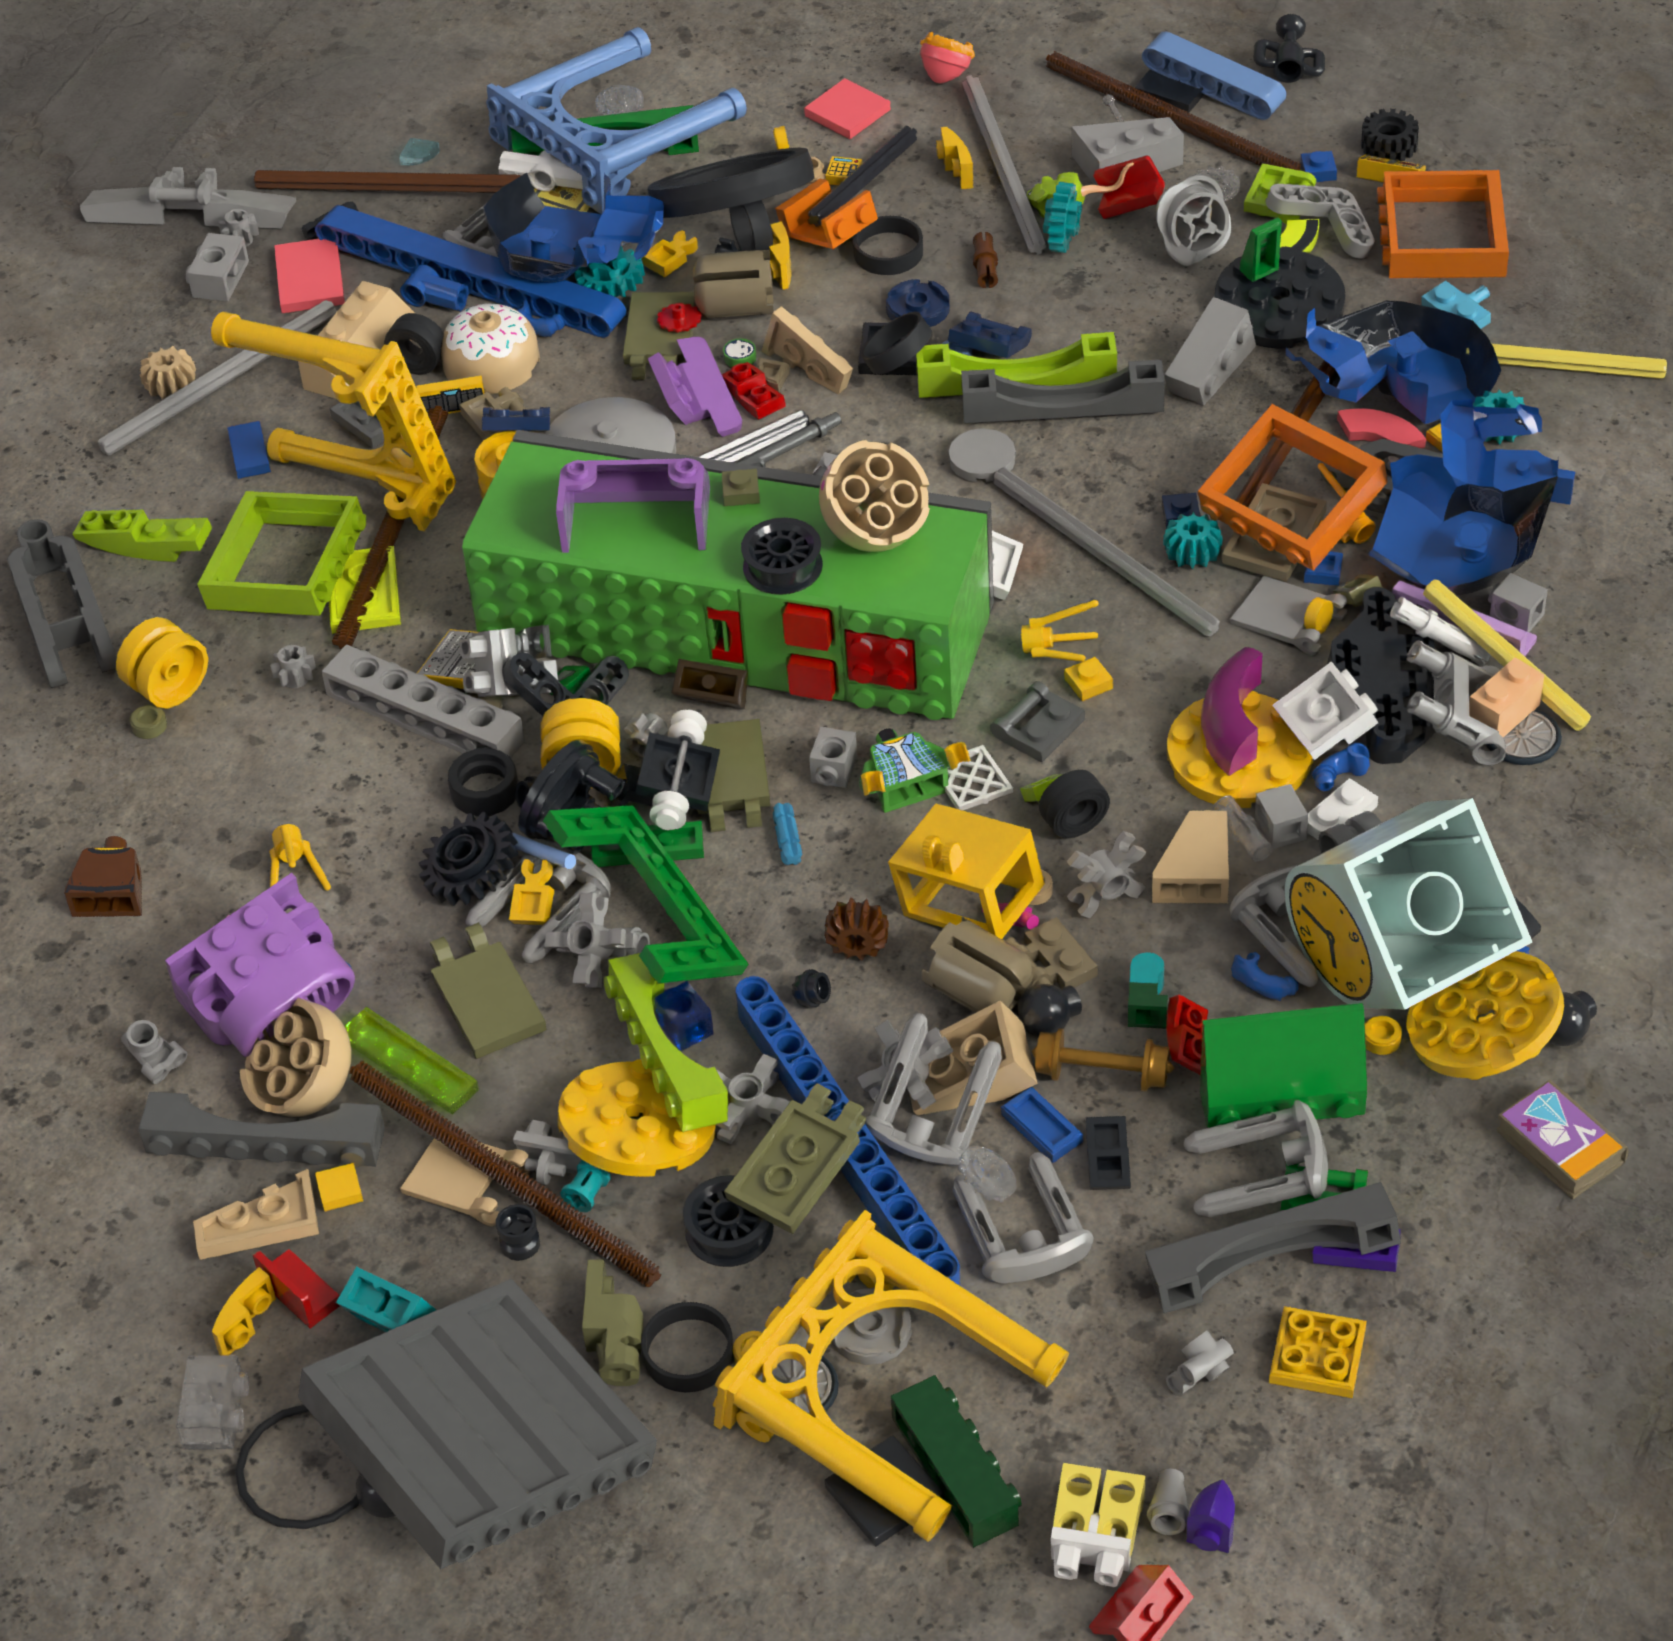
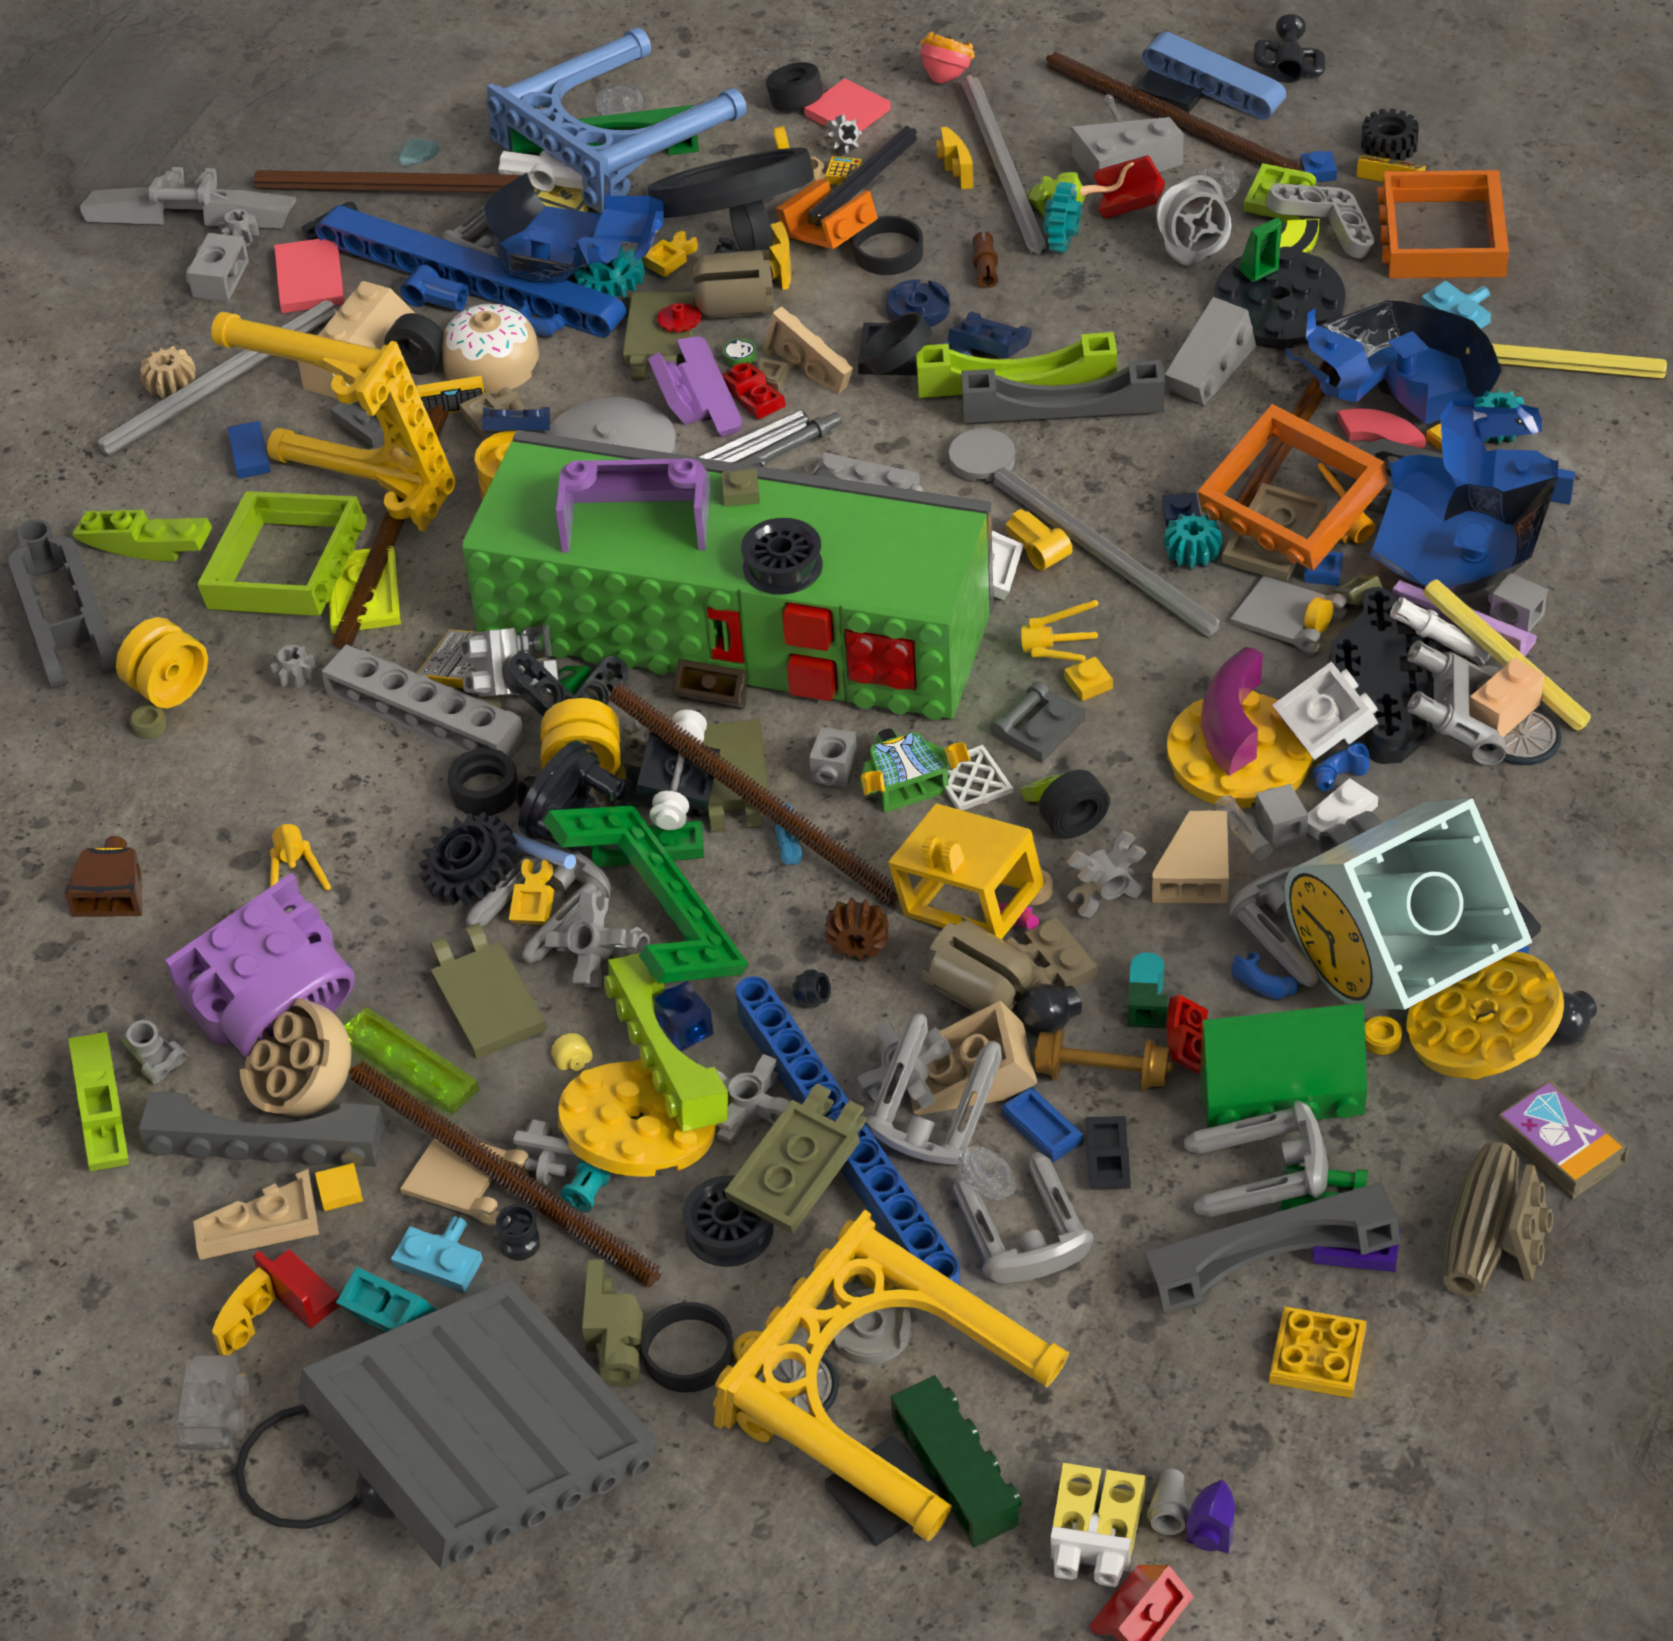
(98, 1101): none -> lime slope
(438, 1256): none -> medium azure plate
(571, 1052): none -> light yellow piece
(752, 794): none -> reddish brown axle
(794, 86): none -> black tyre
(841, 134): none -> light grey gear
(885, 485): tan cylinder -> none
(1042, 545): none -> yellow piece
(1204, 1359): light grey plate -> none
(1493, 1219): none -> dark tan plate

